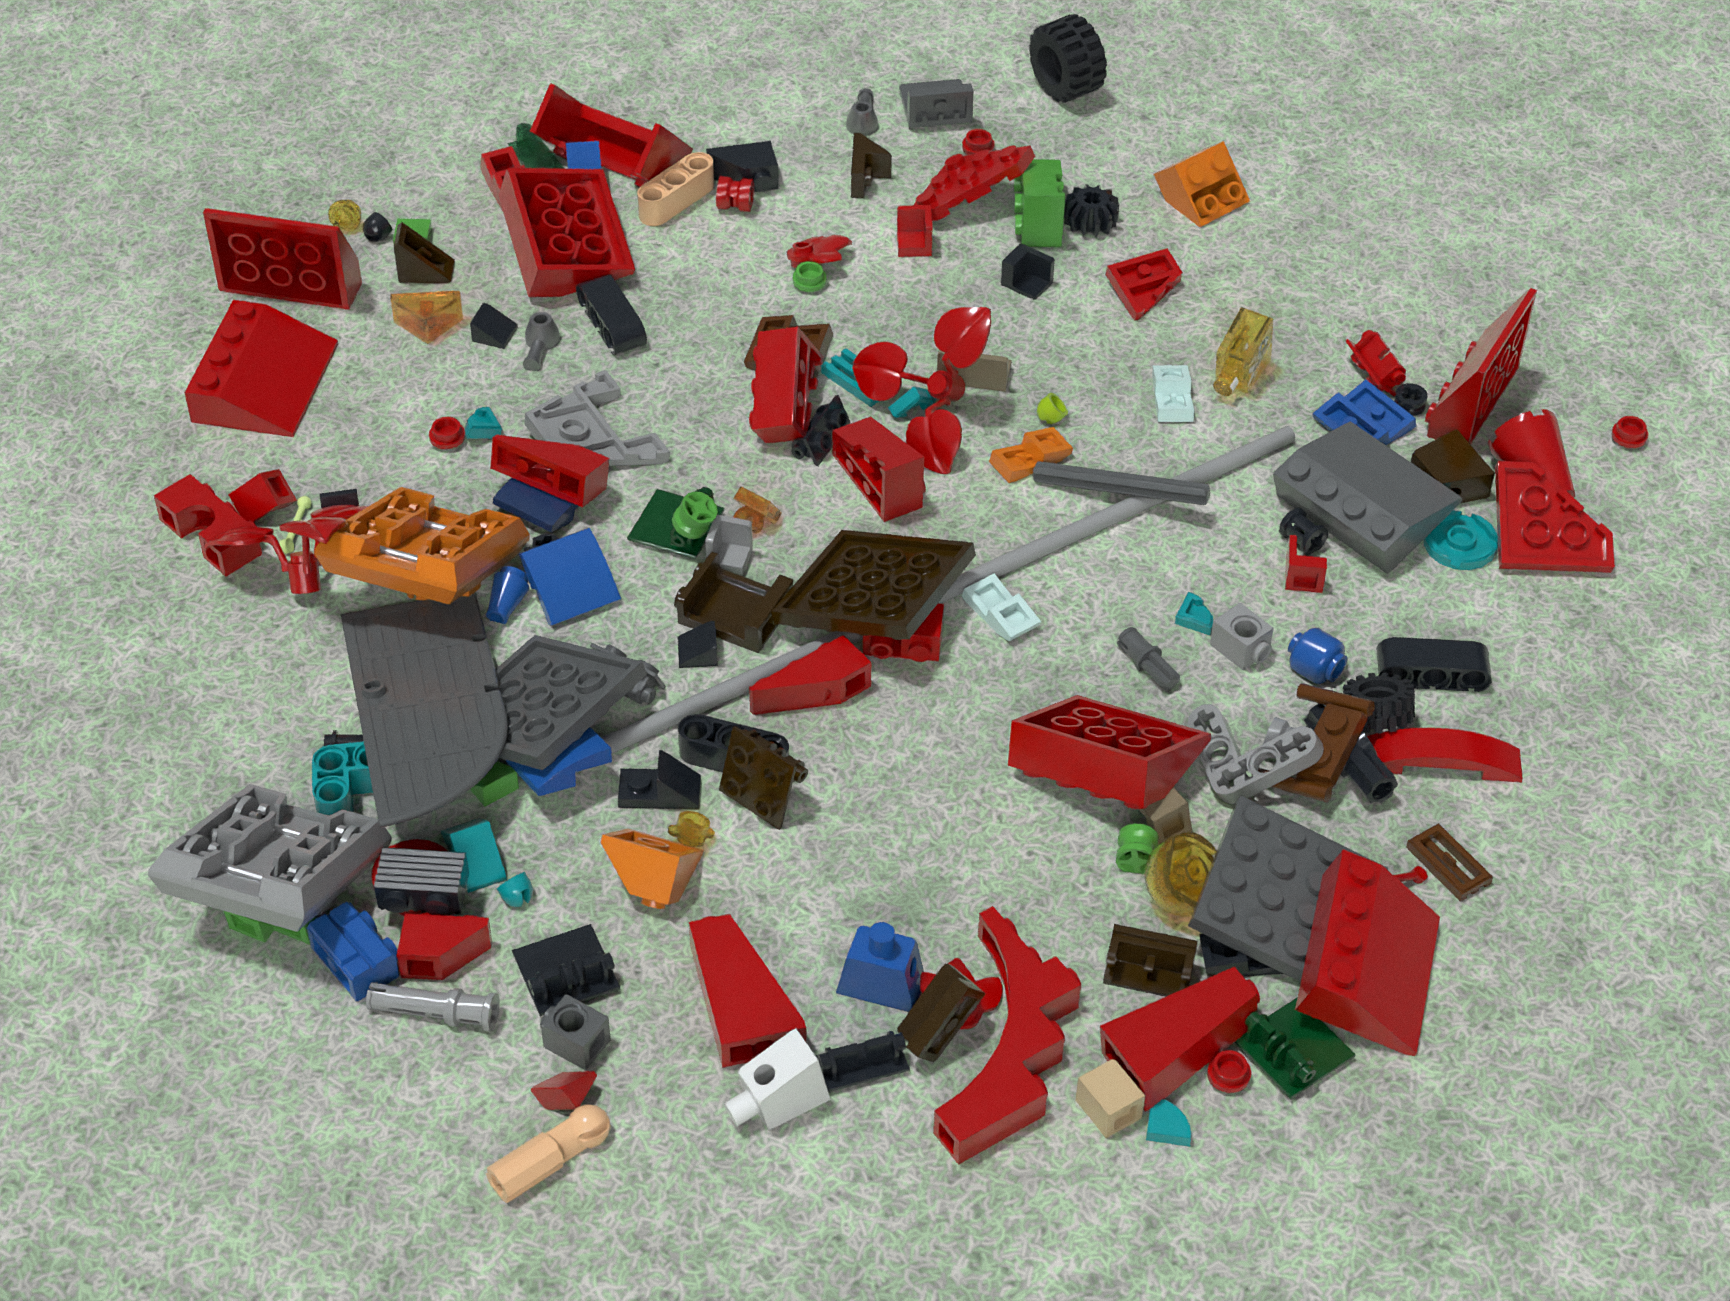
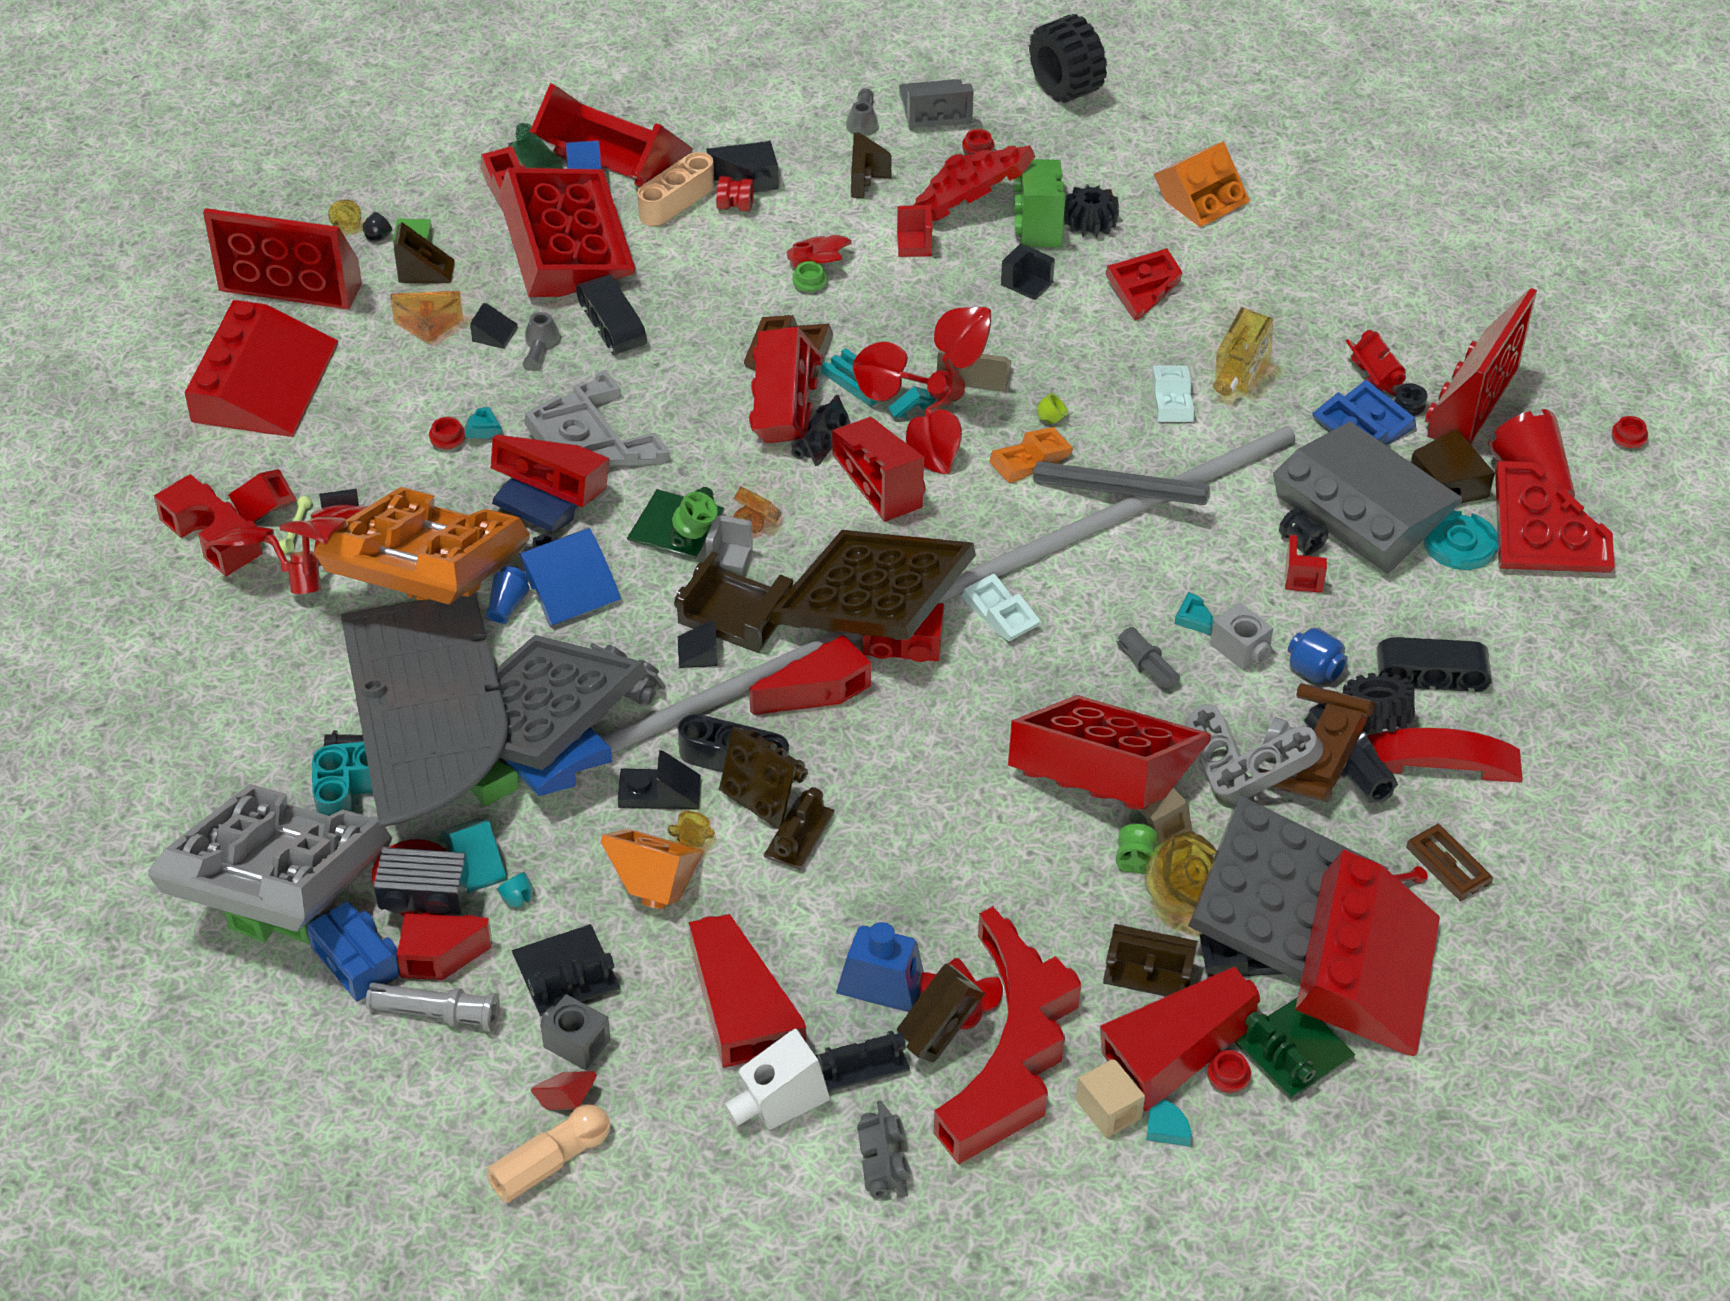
(800, 830): none -> dark brown hinge
(882, 1136): none -> dark grey hinge

